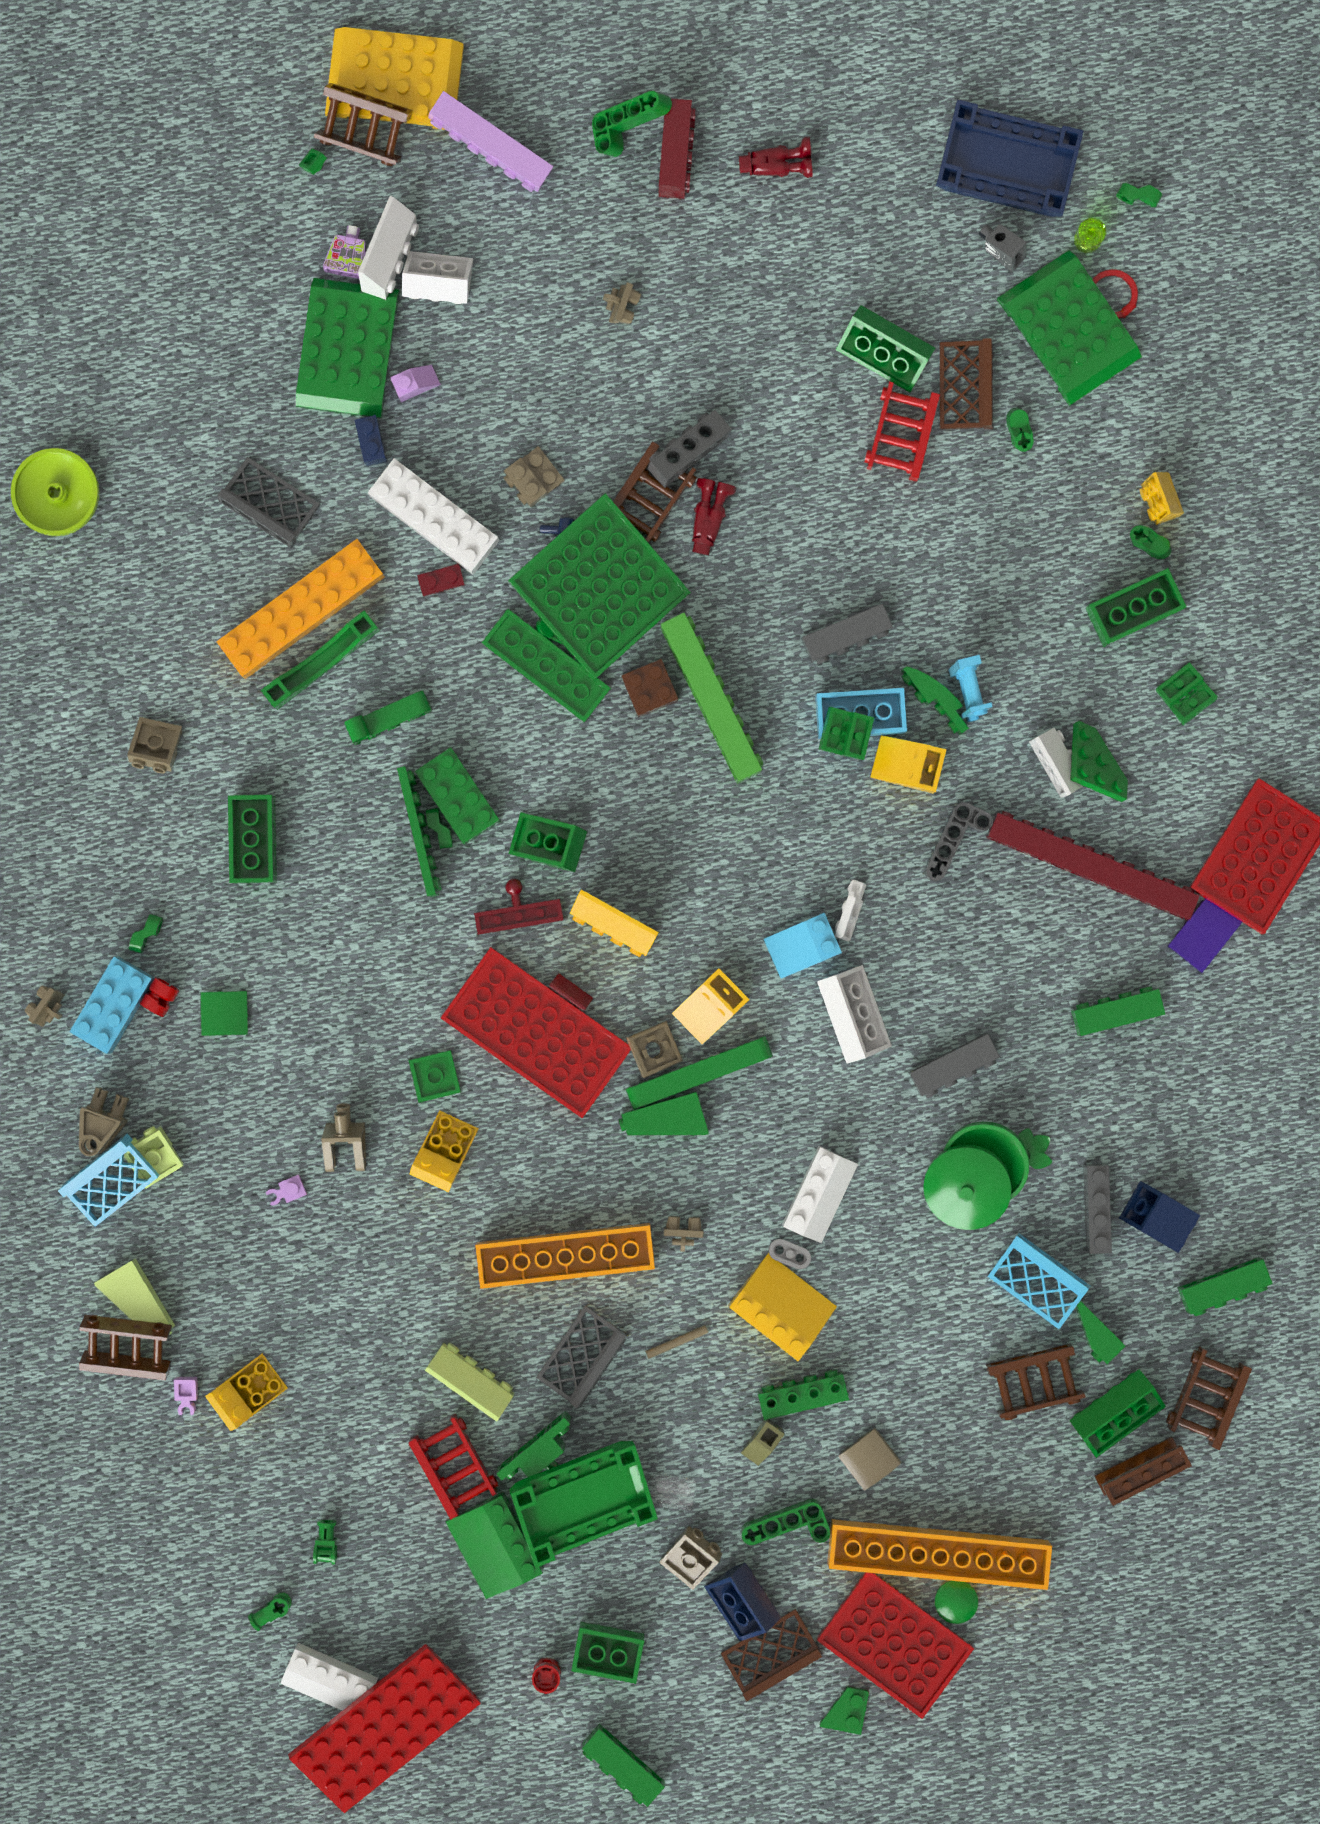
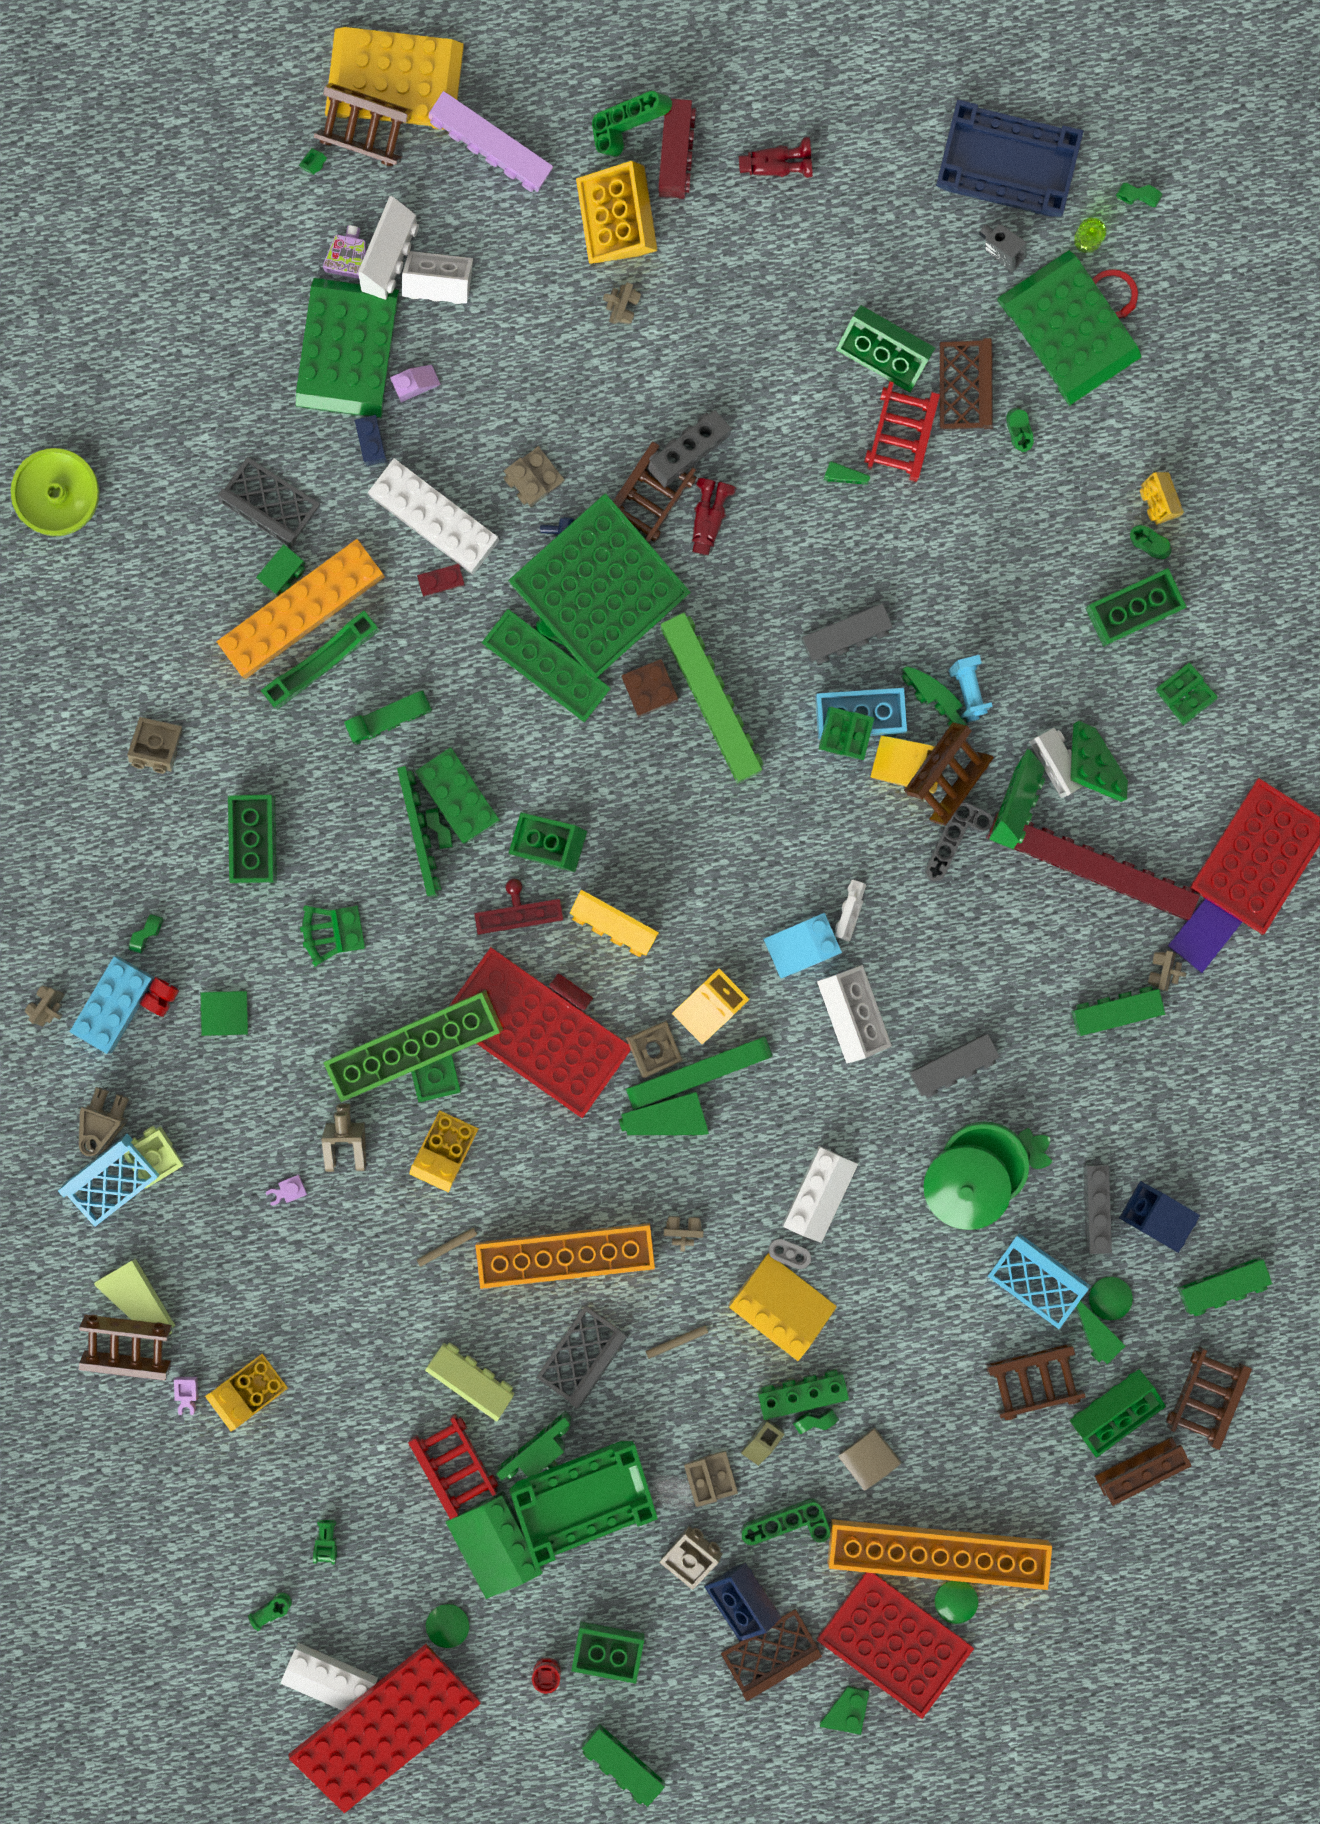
(282, 570): none -> green brick
(346, 930): none -> green plate
(413, 1046): none -> bright green brick
(447, 1247): none -> dark tan bar
(447, 1626): none -> green dish
(617, 213): none -> yellow slope
(710, 1478): none -> dark tan slope
(822, 1422): none -> green piece
(842, 474): none -> green slope
(935, 764): none -> reddish brown fence
(1018, 801): none -> green slope
(1110, 1298): none -> green dish
(1167, 961): none -> dark tan hips

